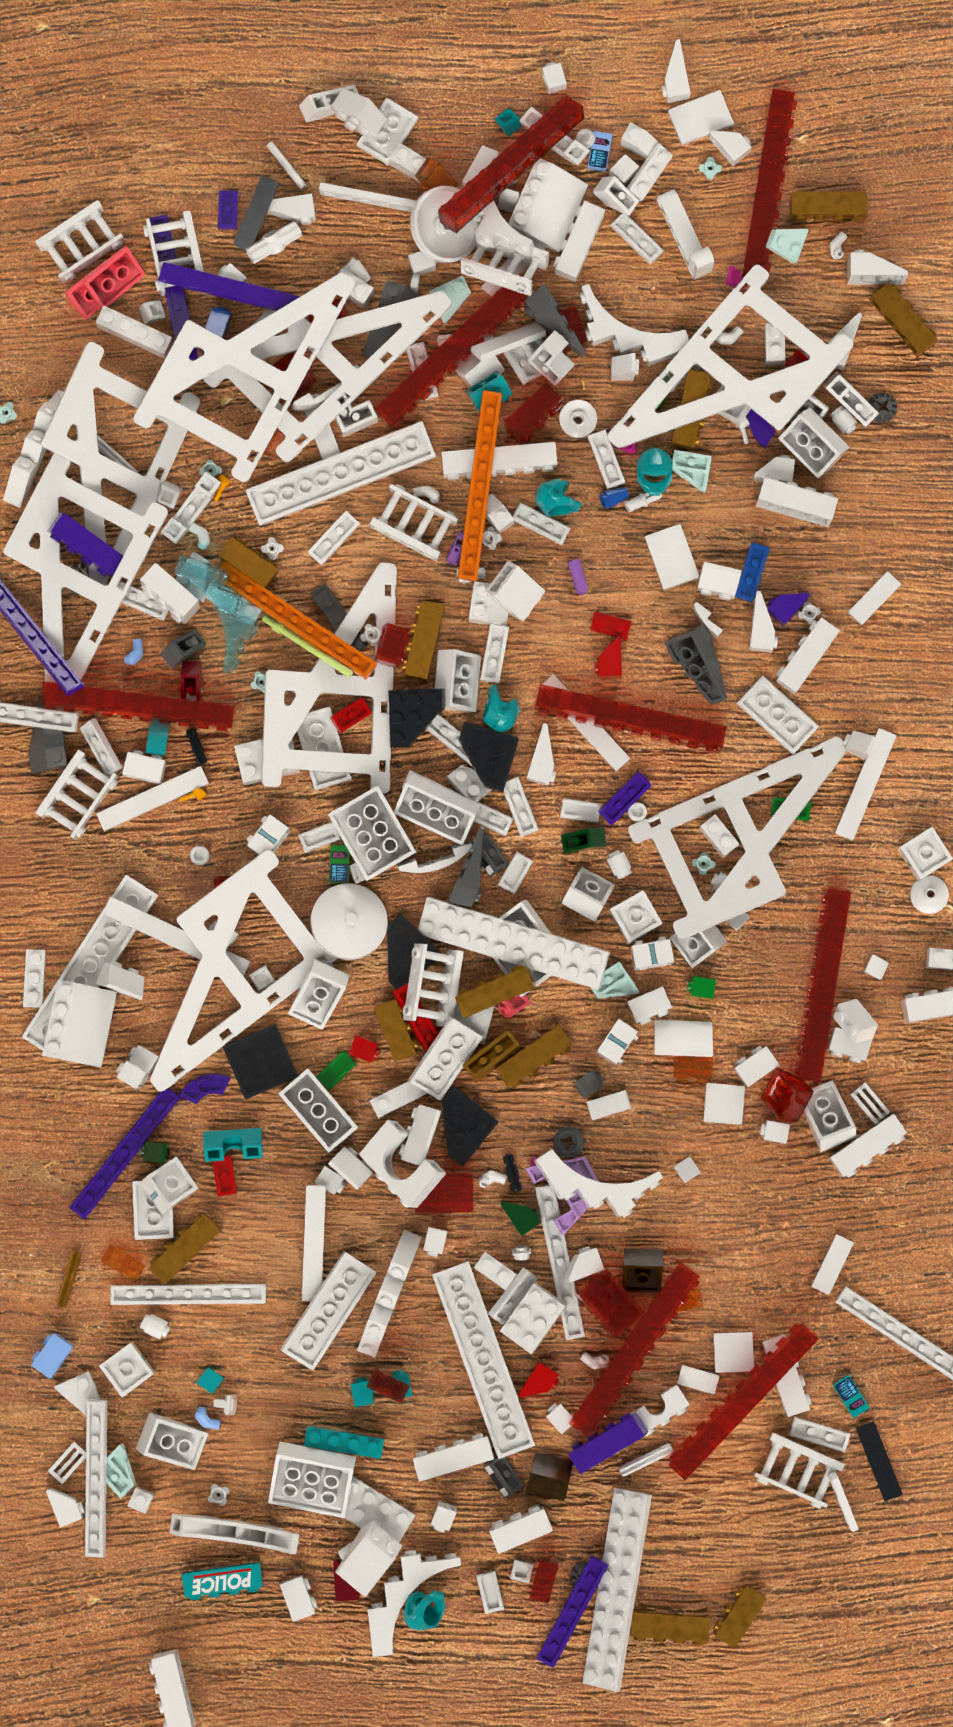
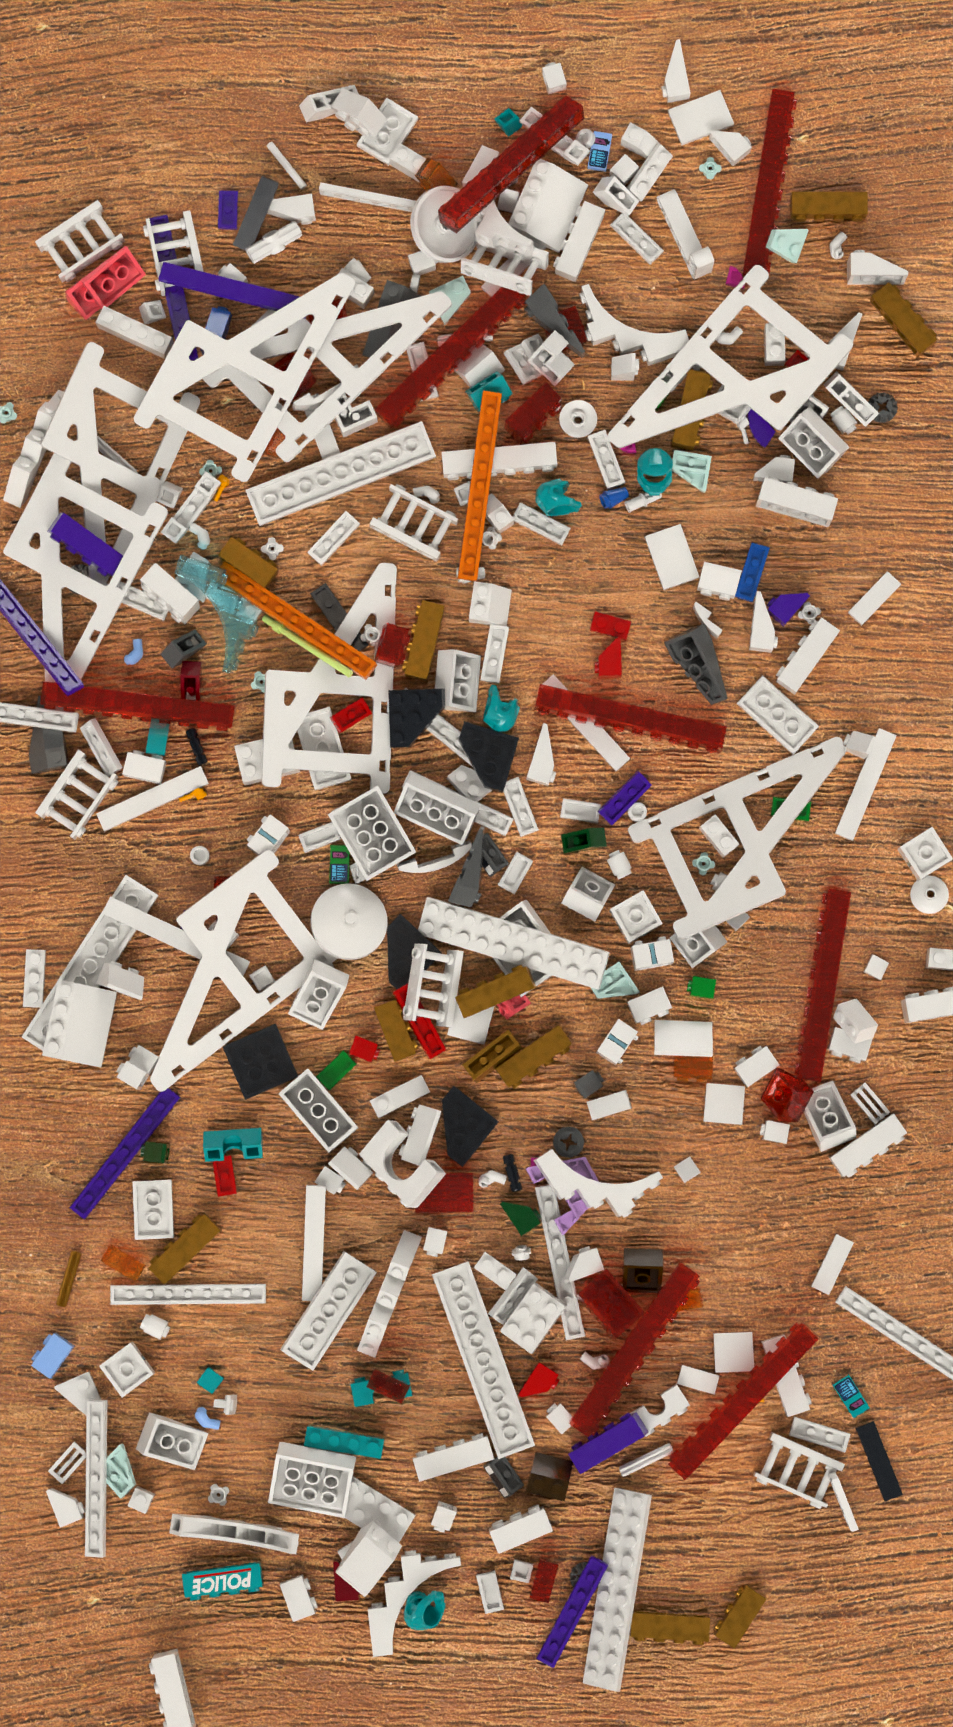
(169, 1185): white container -> none
(203, 1086): dark purple tile -> none
(445, 1058): white plate -> none
(454, 554): medium lavender bar -> none
(462, 493): none -> white slope
(508, 341): white tile -> none
(515, 591): white brick -> none
(578, 576): medium lavender bar -> none

